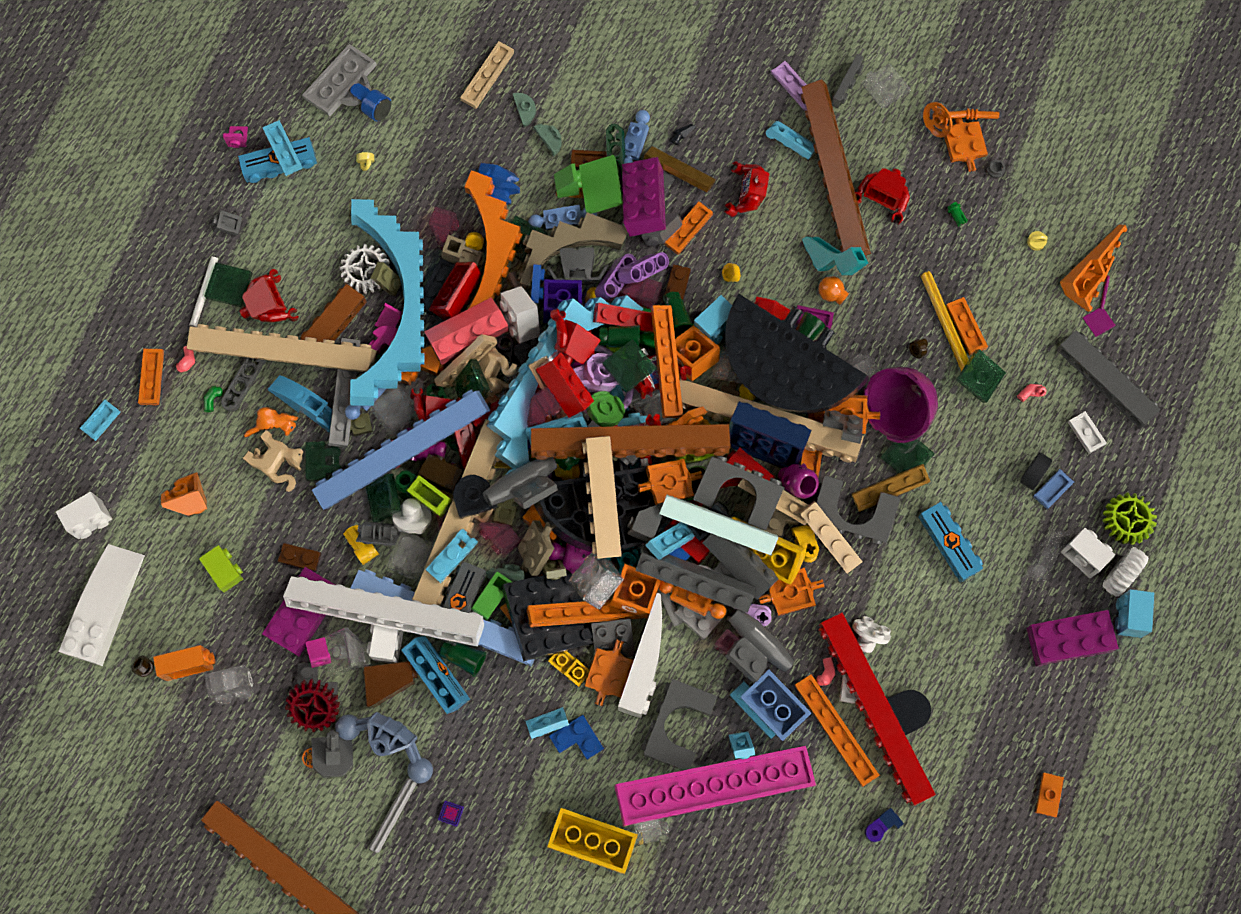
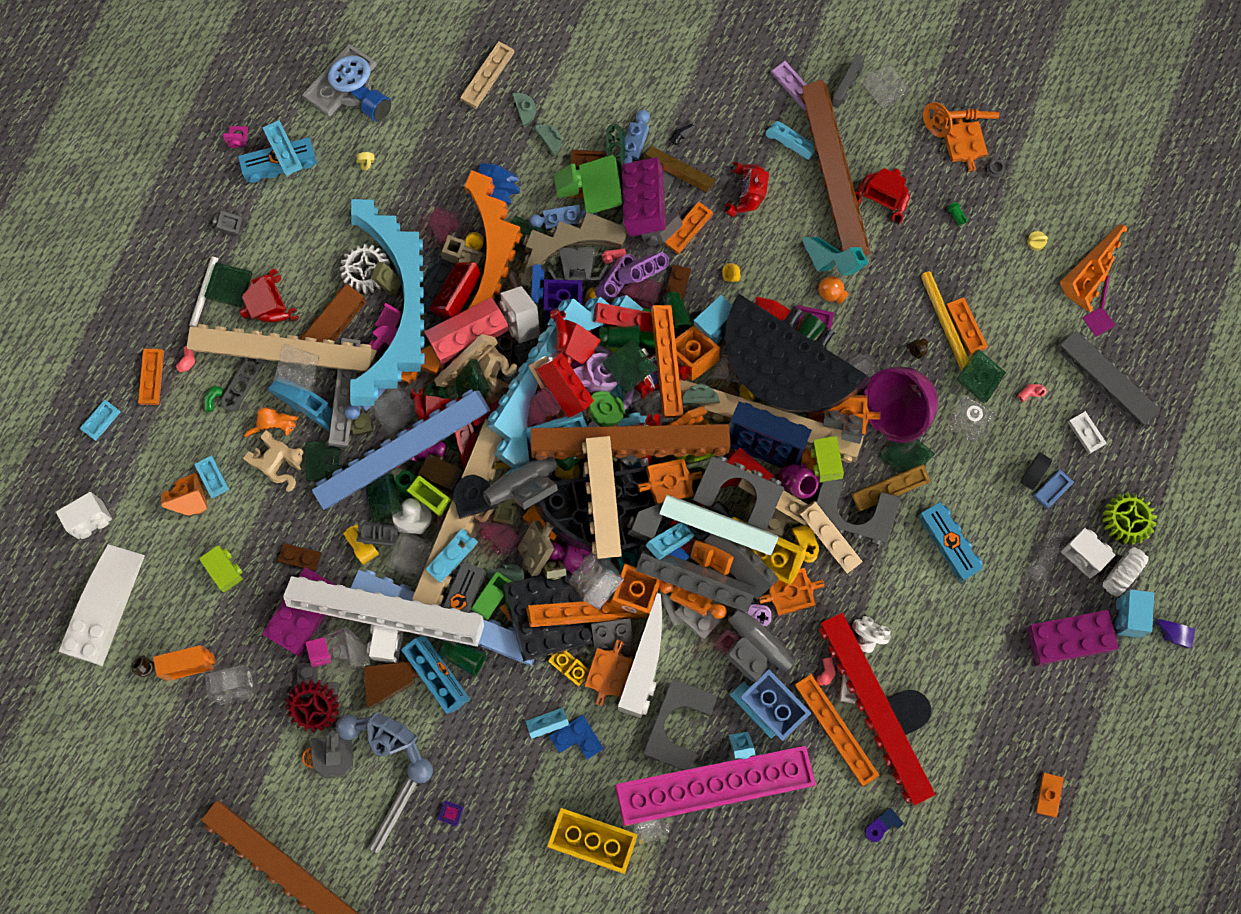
(211, 476): none -> medium azure plate
(296, 368): none -> clear hinge
(349, 73): none -> light blue plate
(609, 255): none -> coral arm
(700, 394): none -> sand green plate
(711, 556): none -> orange slope
(827, 459): none -> lime piece
(971, 419): none -> clear brick
(1177, 633): none -> dark purple slope

